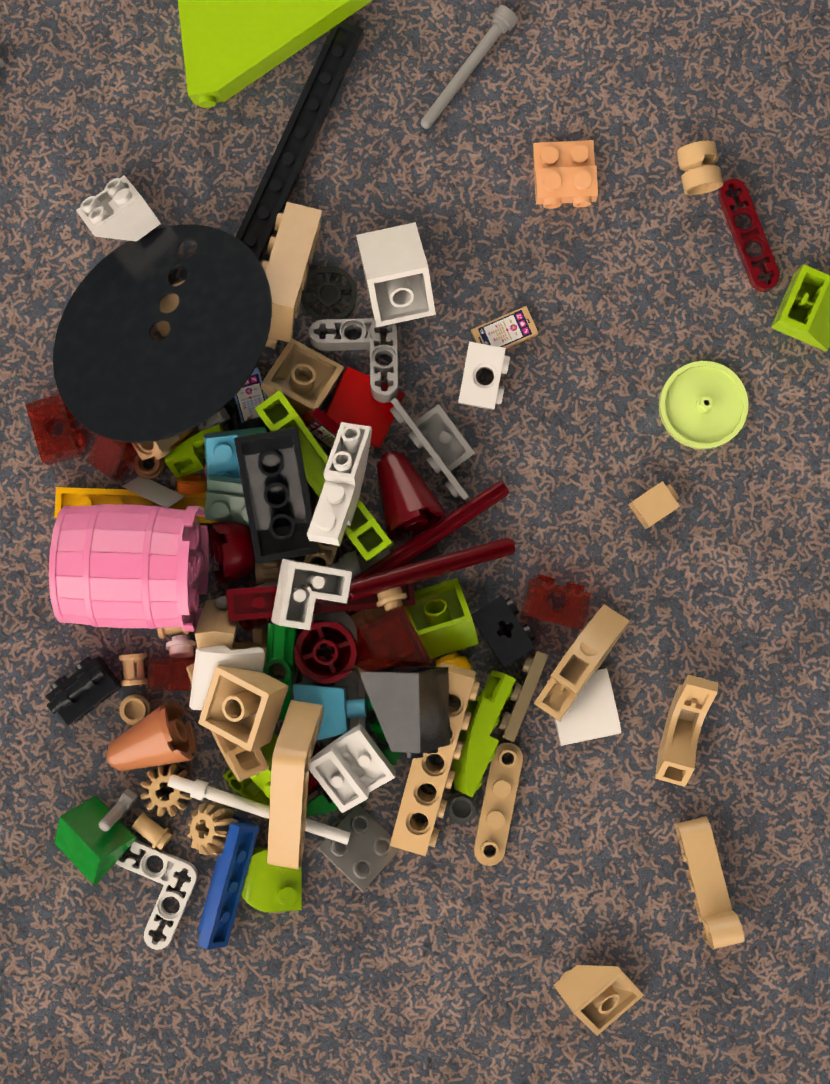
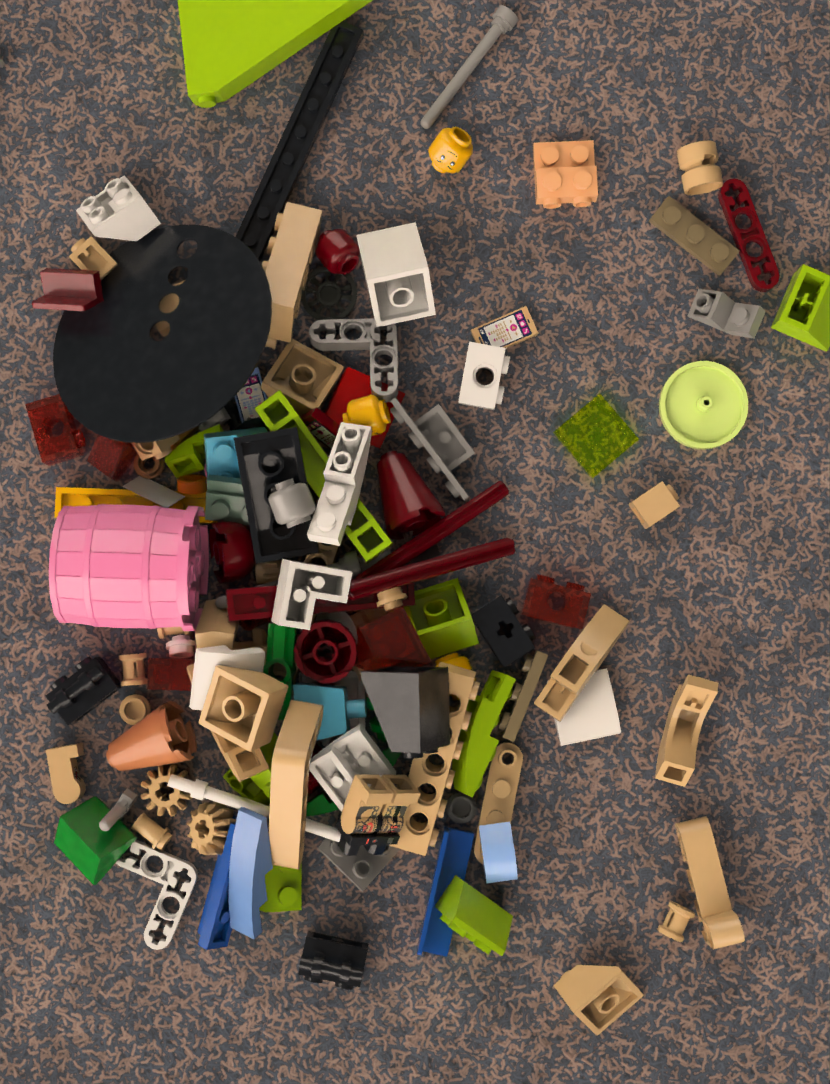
(64, 773): none -> tan leg
(69, 290): none -> dark red panel
(91, 256): none -> tan bracket
(248, 865): none -> medium blue slope
(291, 503): none -> light grey head
(333, 960): none -> black brick
(337, 251): none -> dark red head
(368, 412): none -> yellow head
(374, 813): none -> tan hips
(450, 150): none -> yellow head
(451, 861): none -> blue panel
(475, 916): none -> lime slope
(498, 852): none -> light blue brick
(595, 436): none -> clear neon green tile
(676, 921): none -> tan bush
(694, 236): none -> dark tan plate
(724, 314): none -> light grey slope

